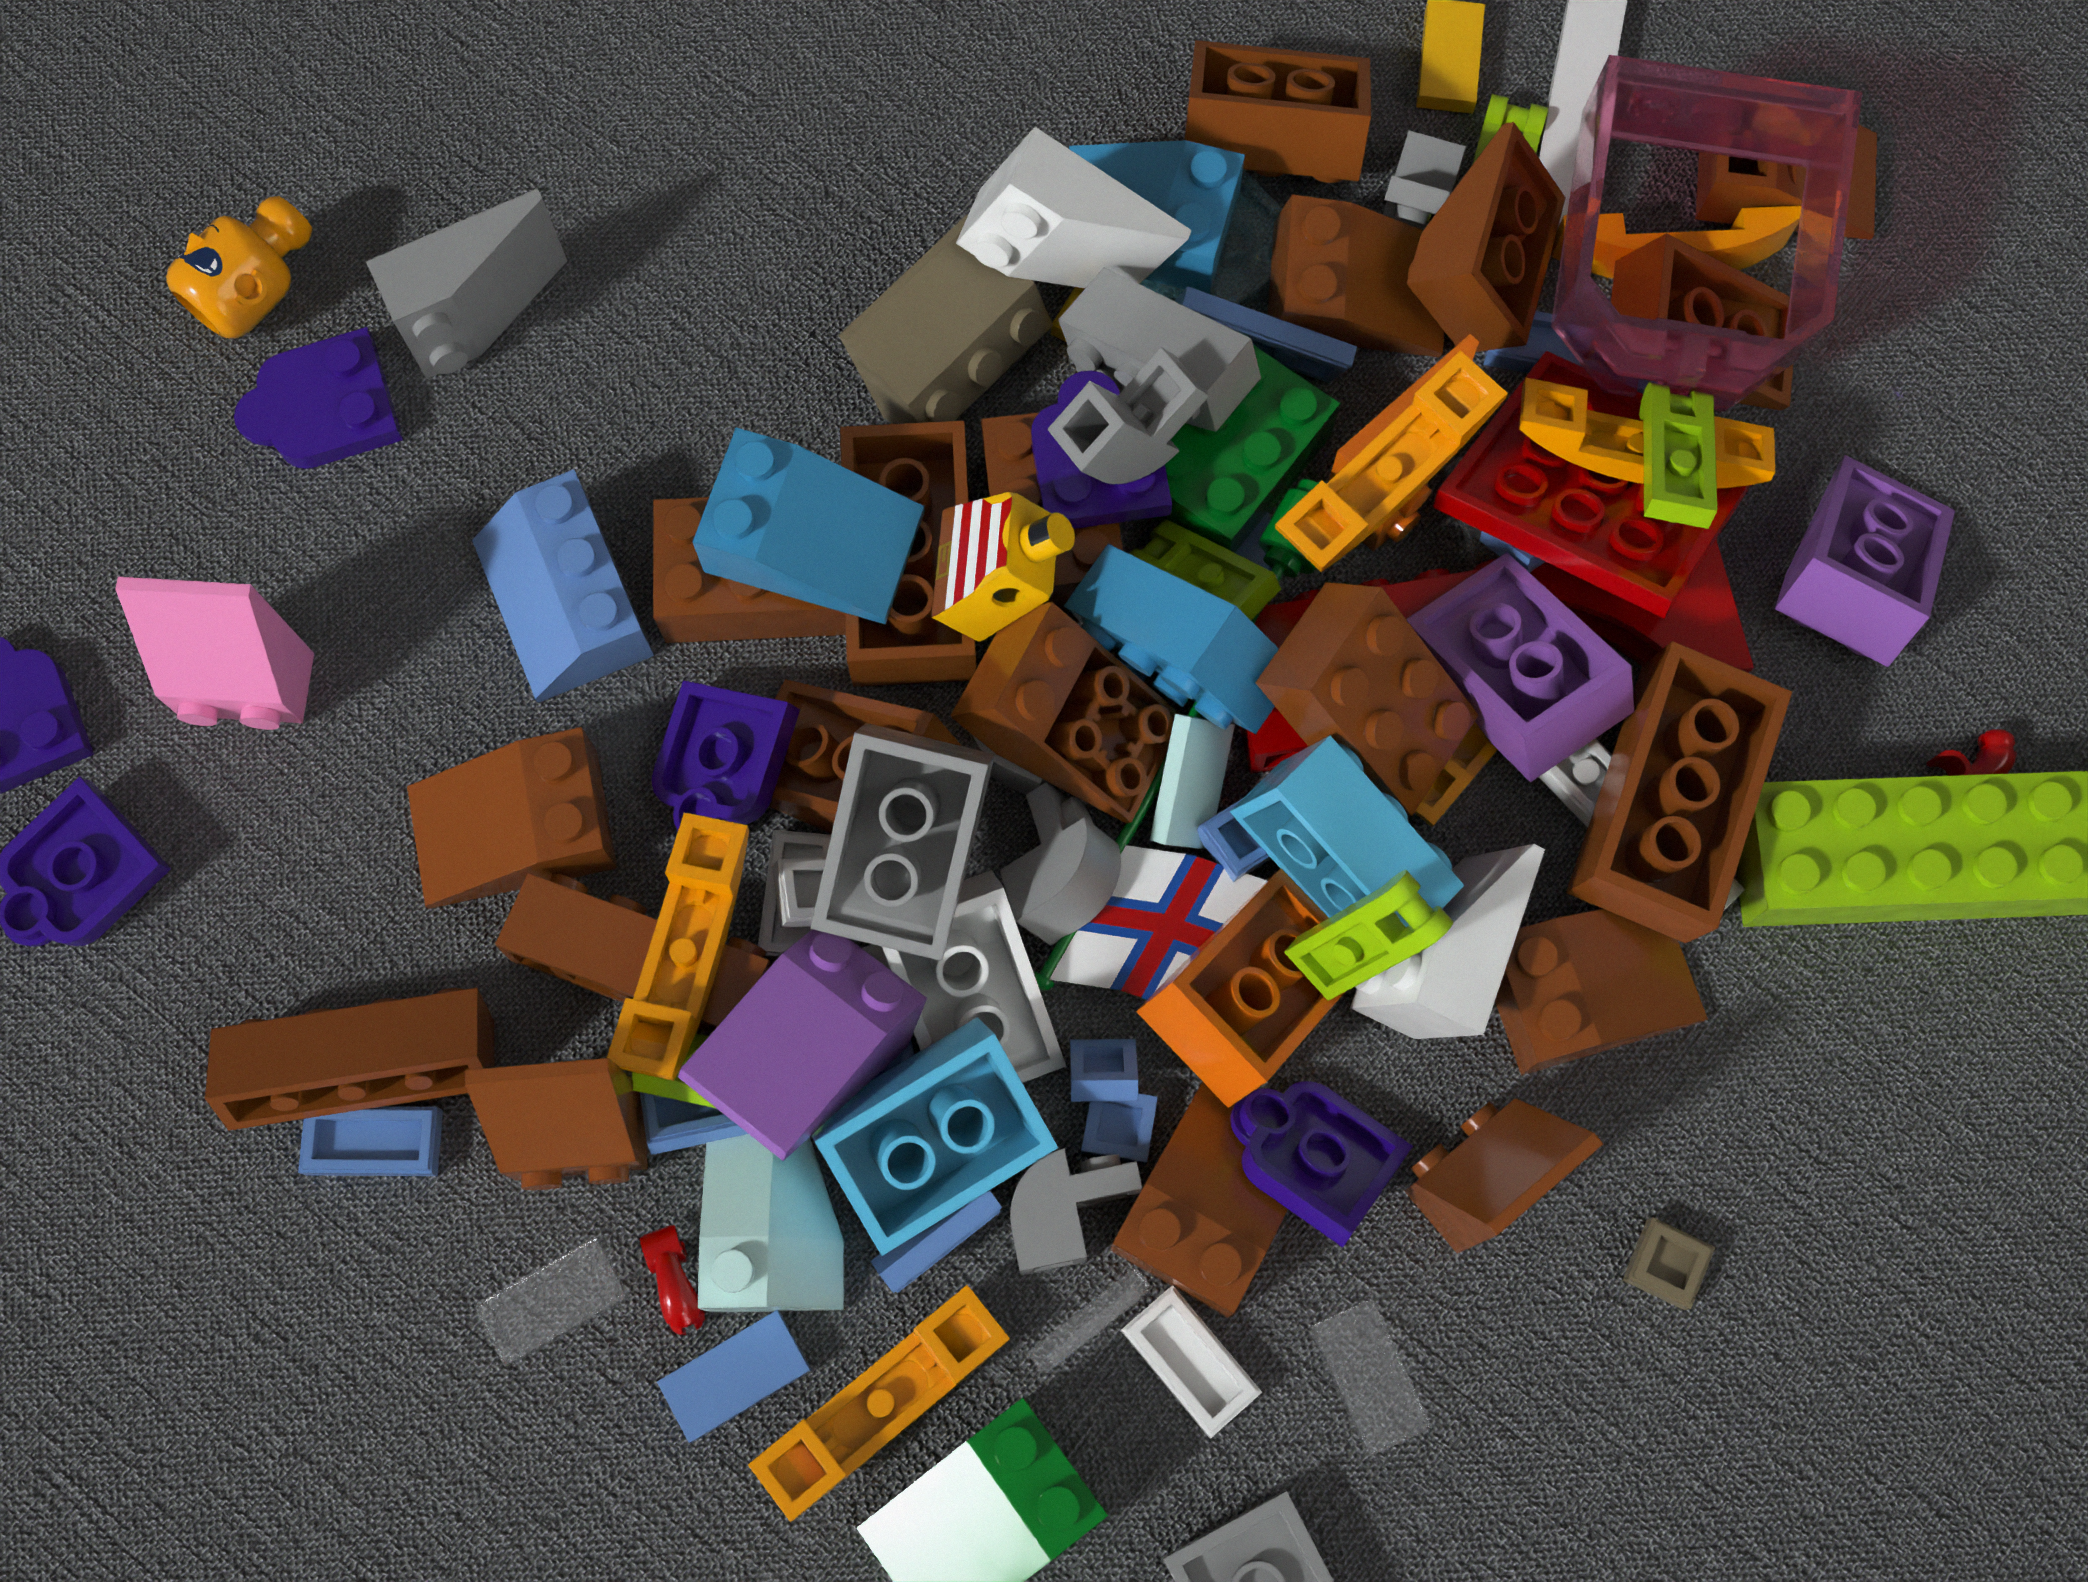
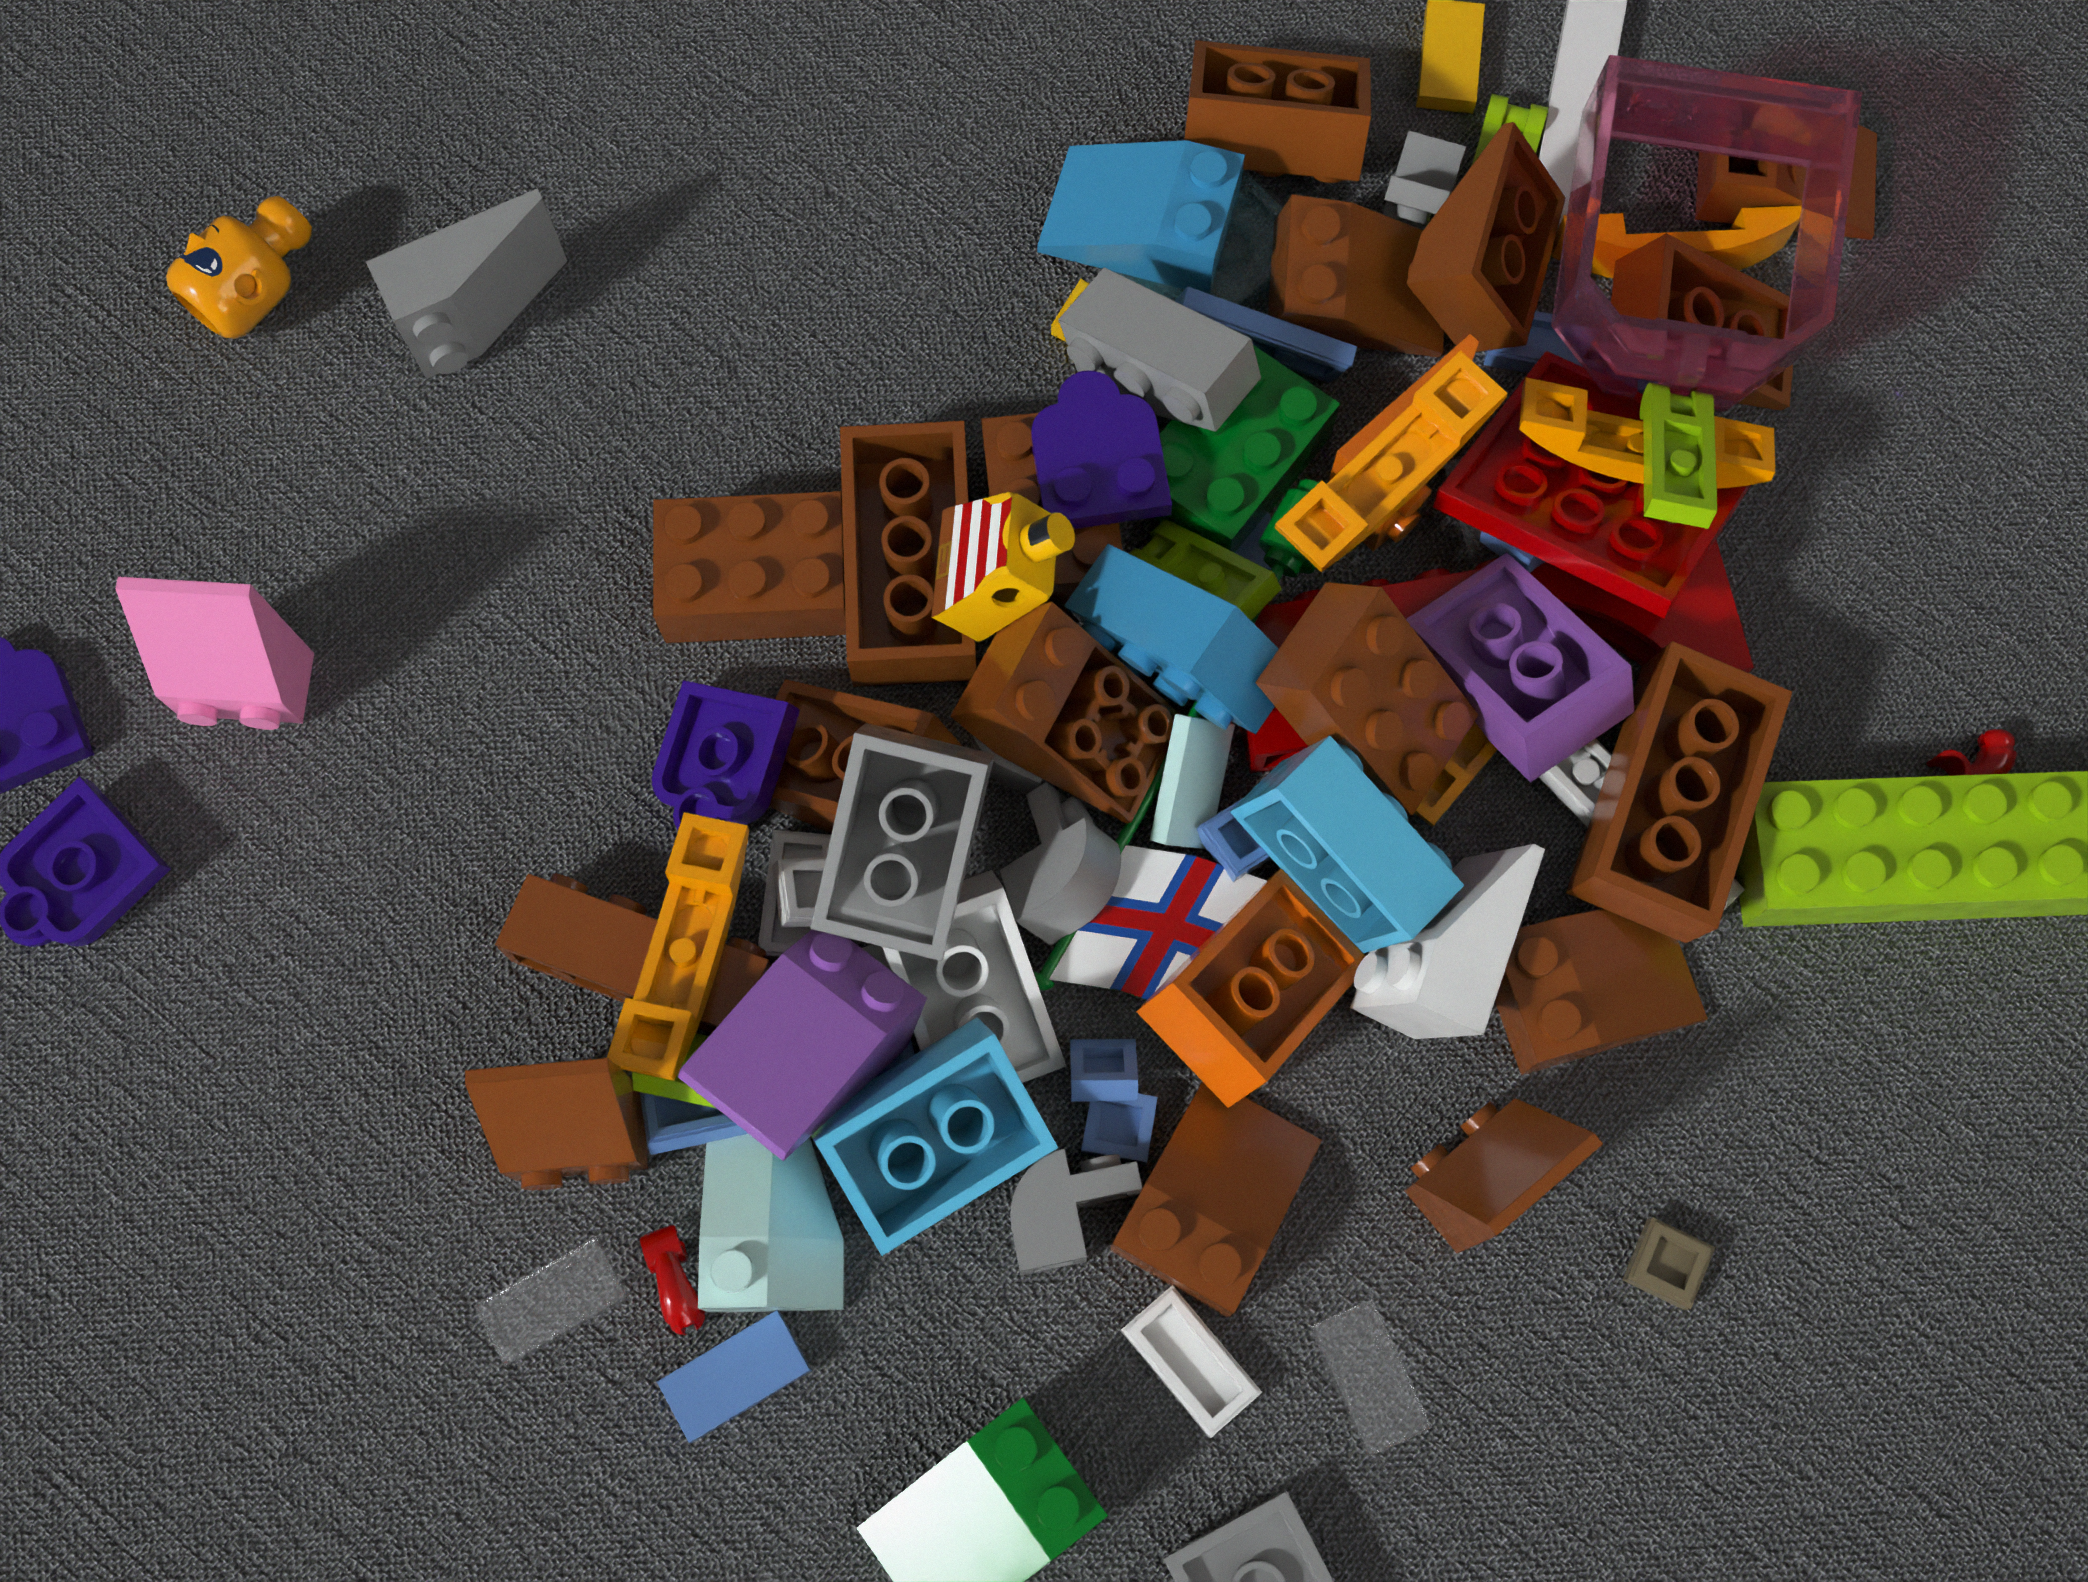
(321, 402): dark purple plate -> none
(348, 1058): dark orange brick -> none
(373, 1143): medium blue tile -> none
(511, 815): dark orange slope -> none
(559, 588): medium blue slope -> none
(806, 528): dark azure slope -> none
(879, 1404): light orange slope -> none
(925, 1249): medium blue tile -> none
(943, 334): dark tan slope -> none
(1065, 220): white slope -> none
(1089, 1321): clear tile -> none
(1129, 432): light grey brick -> none
(1316, 1154): dark purple plate -> none
(1368, 937): lime plate -> none
(1868, 563): medium lavender slope -> none

